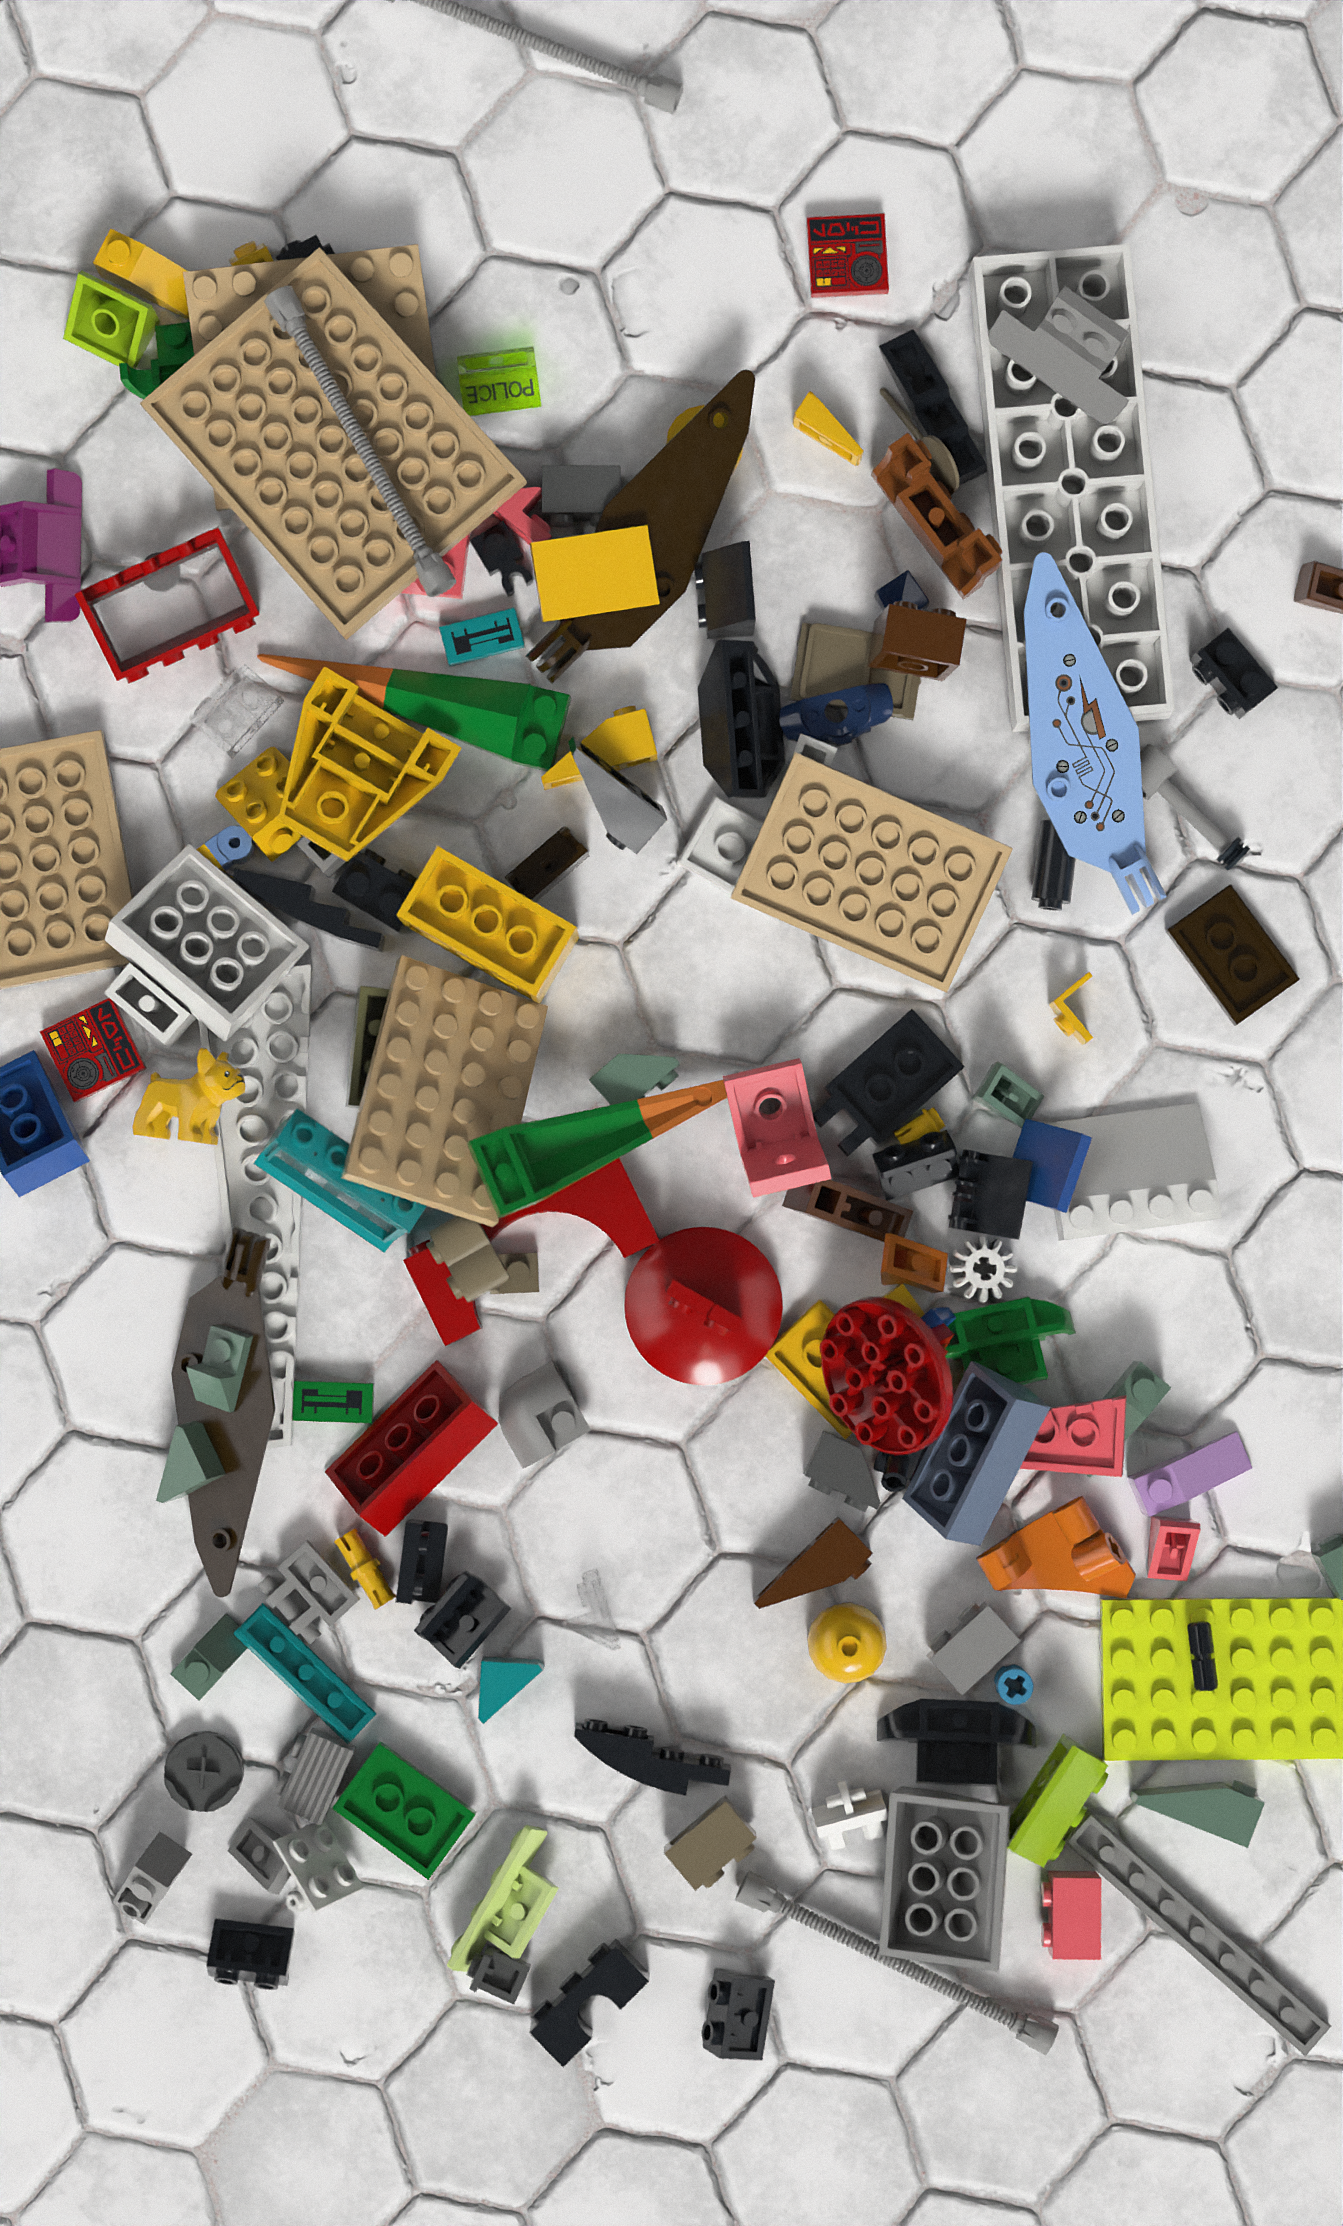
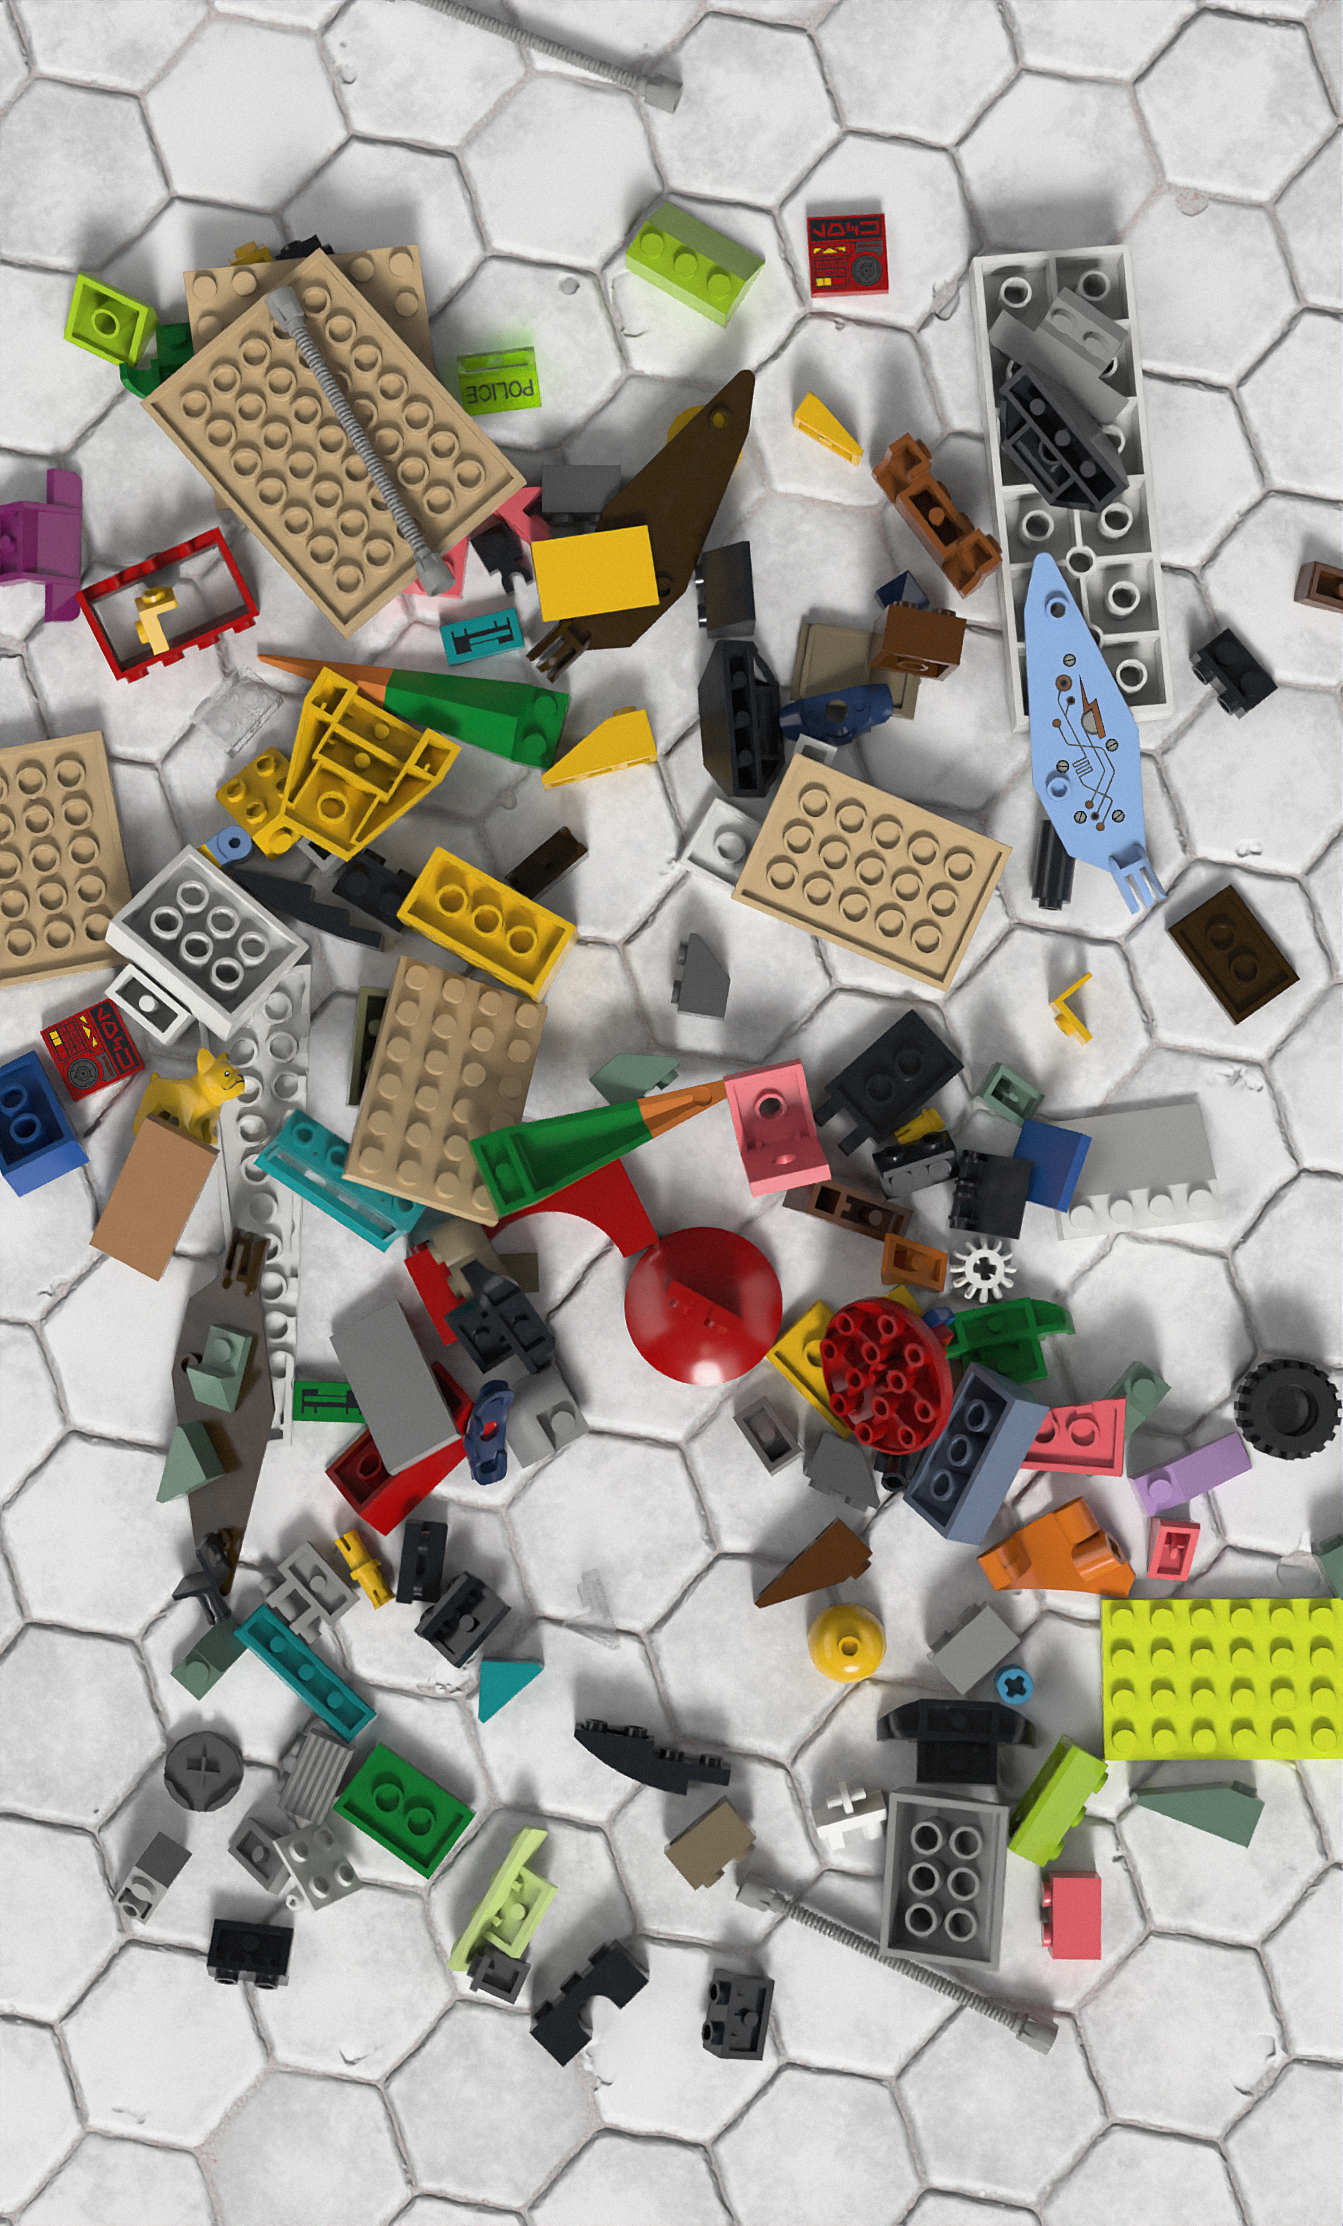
(142, 272): yellow slope -> none
(149, 605): none -> yellow bracket
(154, 1196): none -> medium nougat tile
(206, 1583): none -> black bracket
(395, 1387): none -> light grey tile
(487, 1455): none -> dark blue piece
(499, 1322): none -> black plate
(624, 808): slope -> none
(693, 263): none -> lime slope
(704, 982): none -> dark grey slope
(768, 1435): none -> light grey slope
(930, 402): black slope -> none
(943, 464): dark tan piece -> none
(1058, 443): none -> black wedge
(1155, 773): light grey piece -> none
(1197, 1933): light grey tile -> none
(1201, 1647): black piece -> none
(1321, 1414): none -> black tyre

